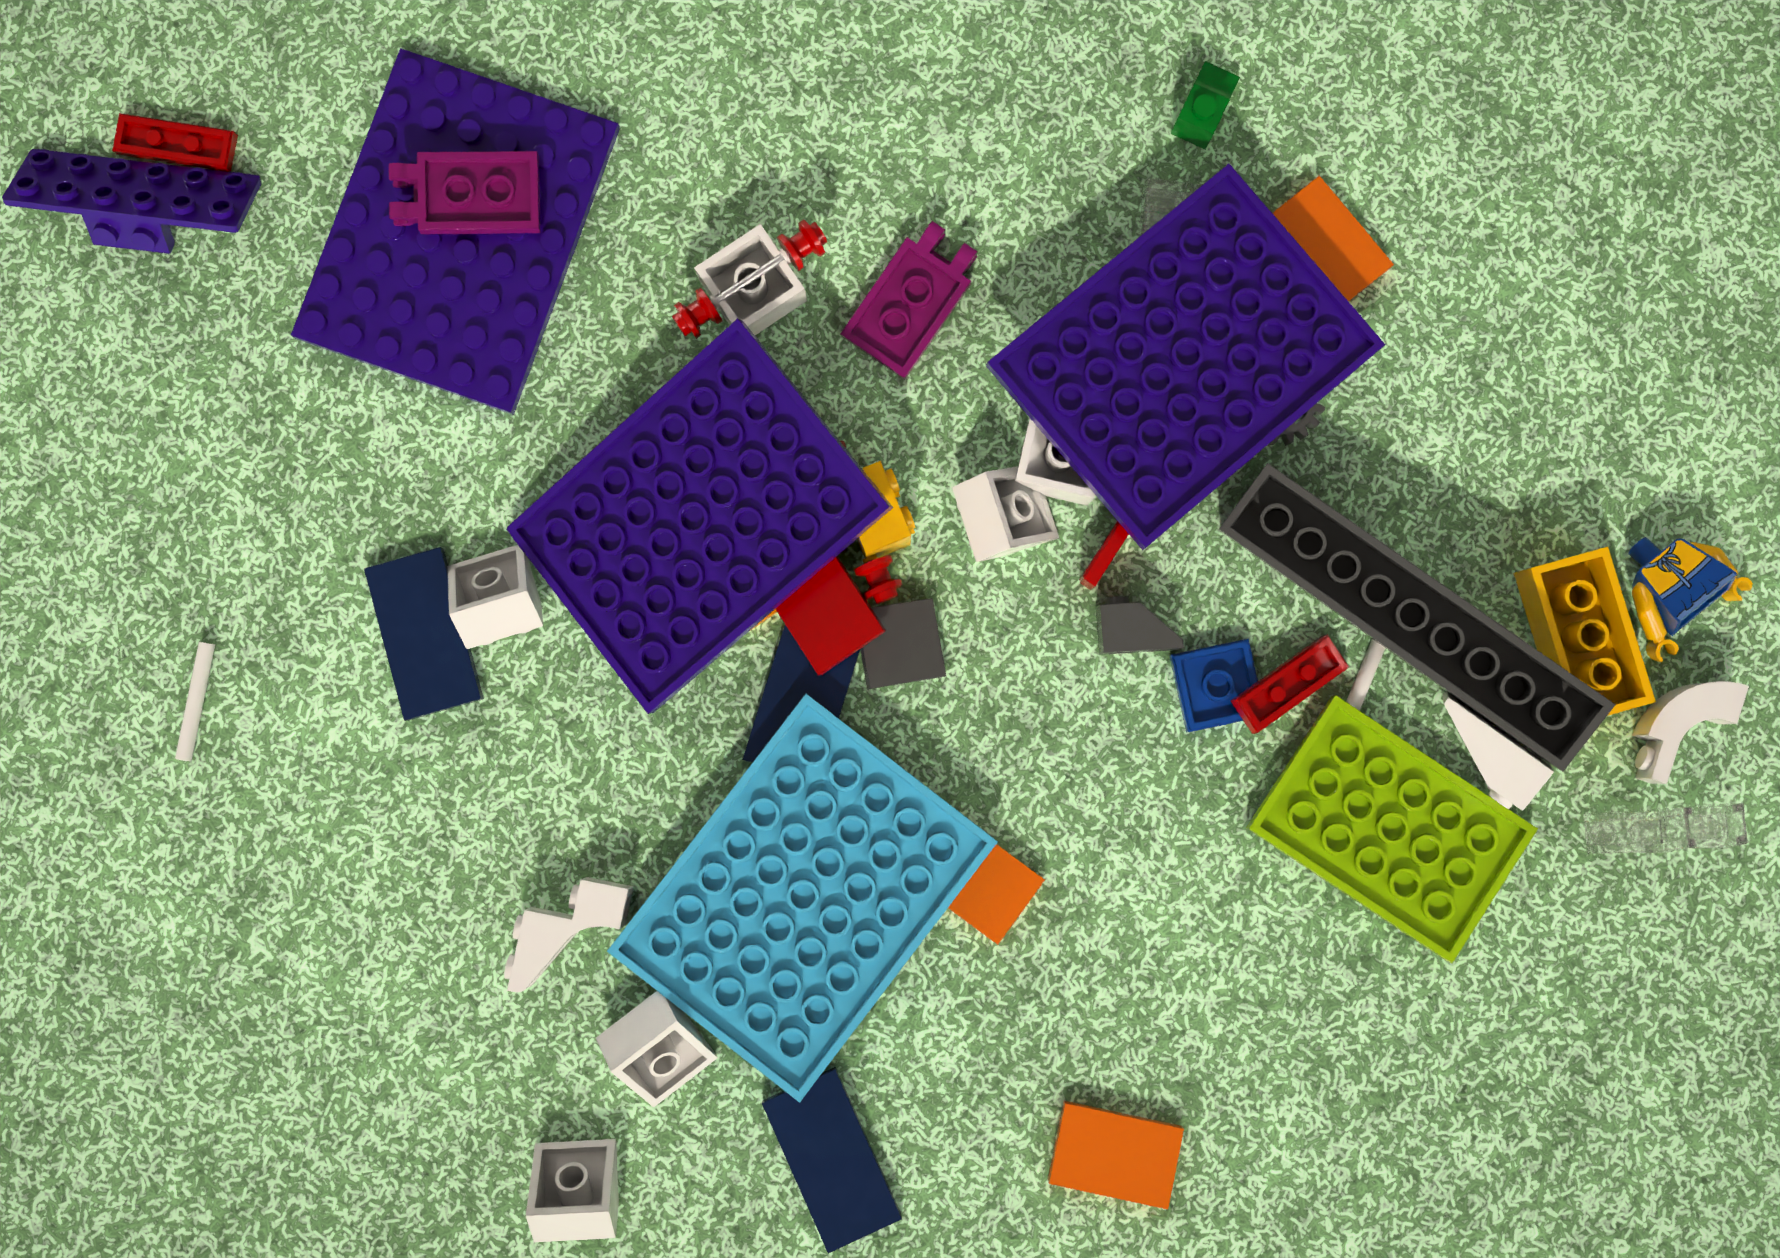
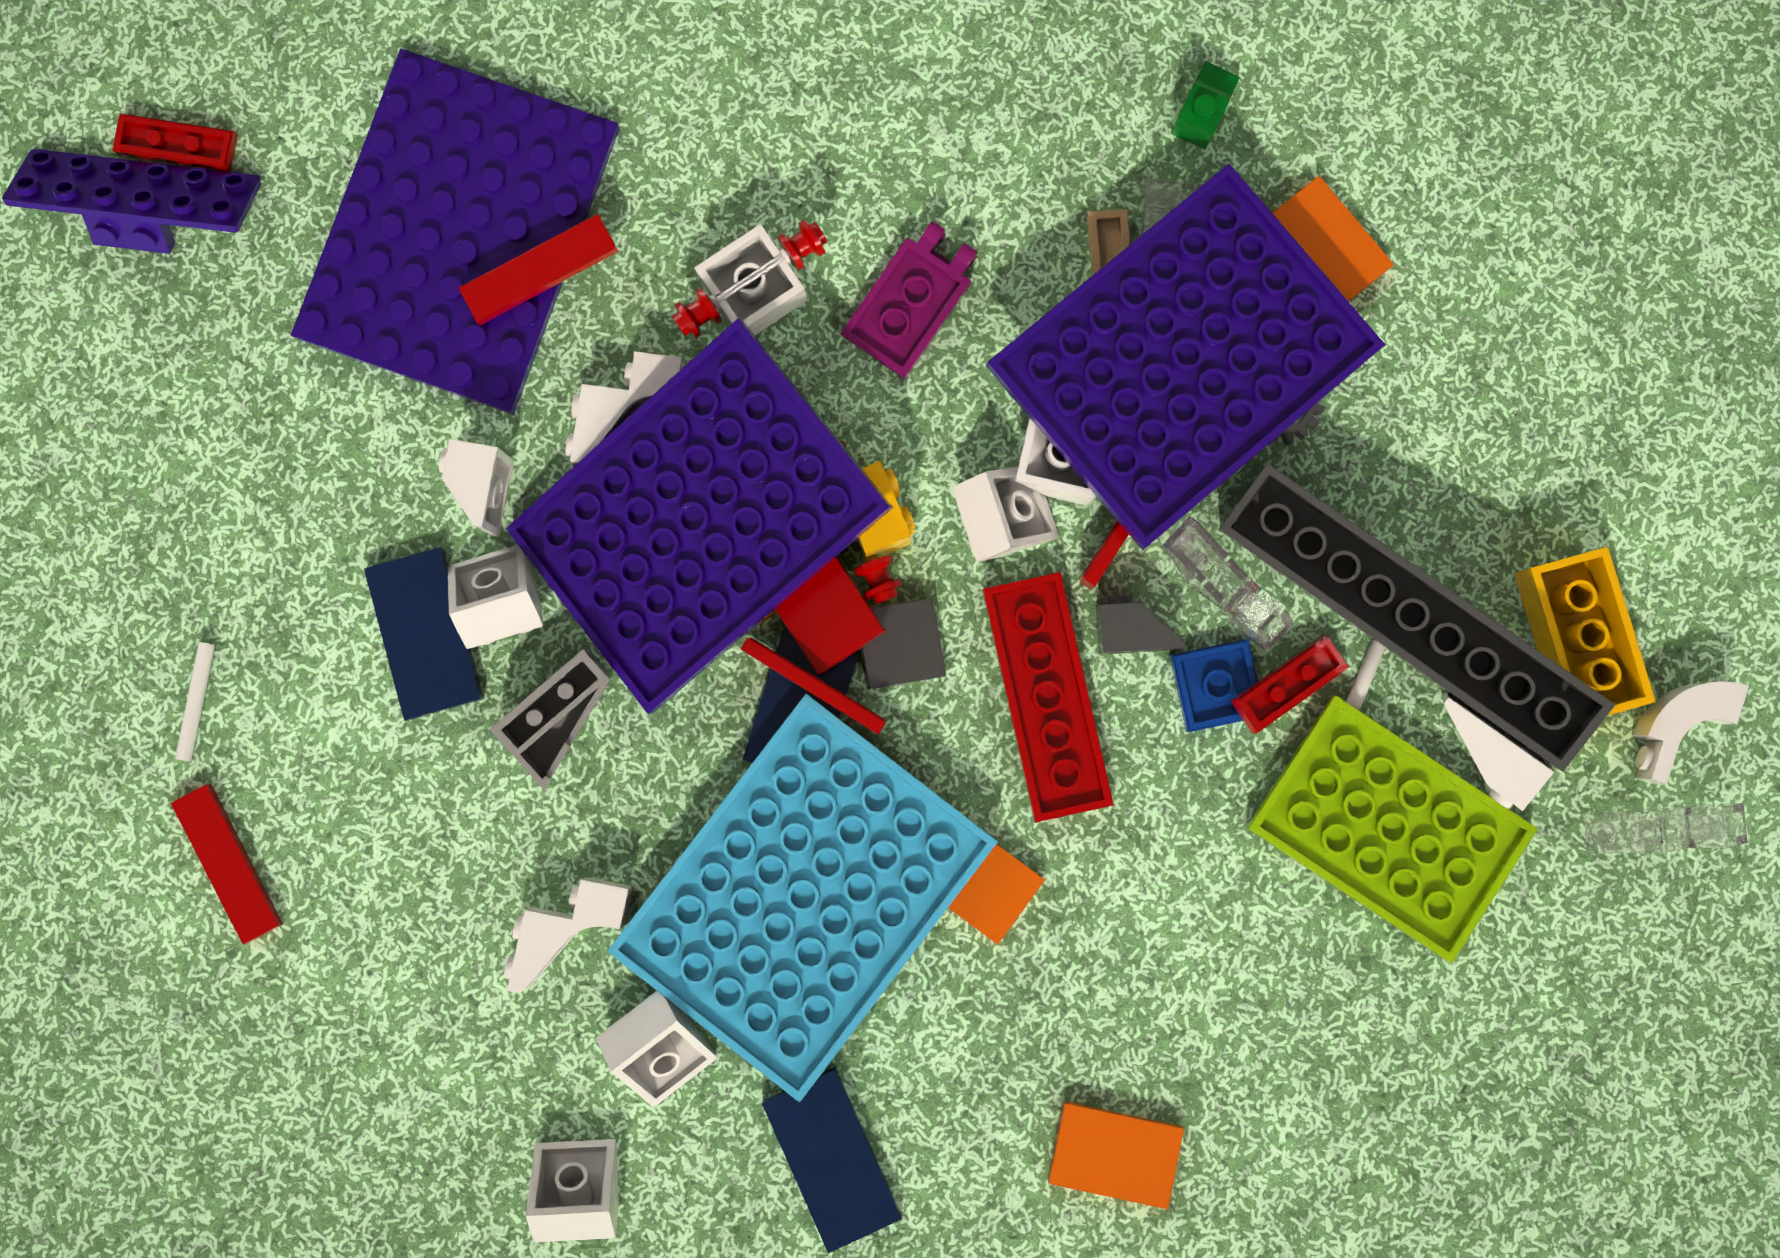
(226, 863): none -> red tile
(469, 192): magenta tile -> none
(478, 481): none -> white slope
(538, 269): none -> red tile
(552, 715): none -> light grey wedge
(603, 409): none -> white arch
(813, 685): none -> red tile
(1047, 697): none -> red plate
(1107, 236): none -> tan tile
(1220, 580): none -> clear arch
(1678, 587): torso -> none

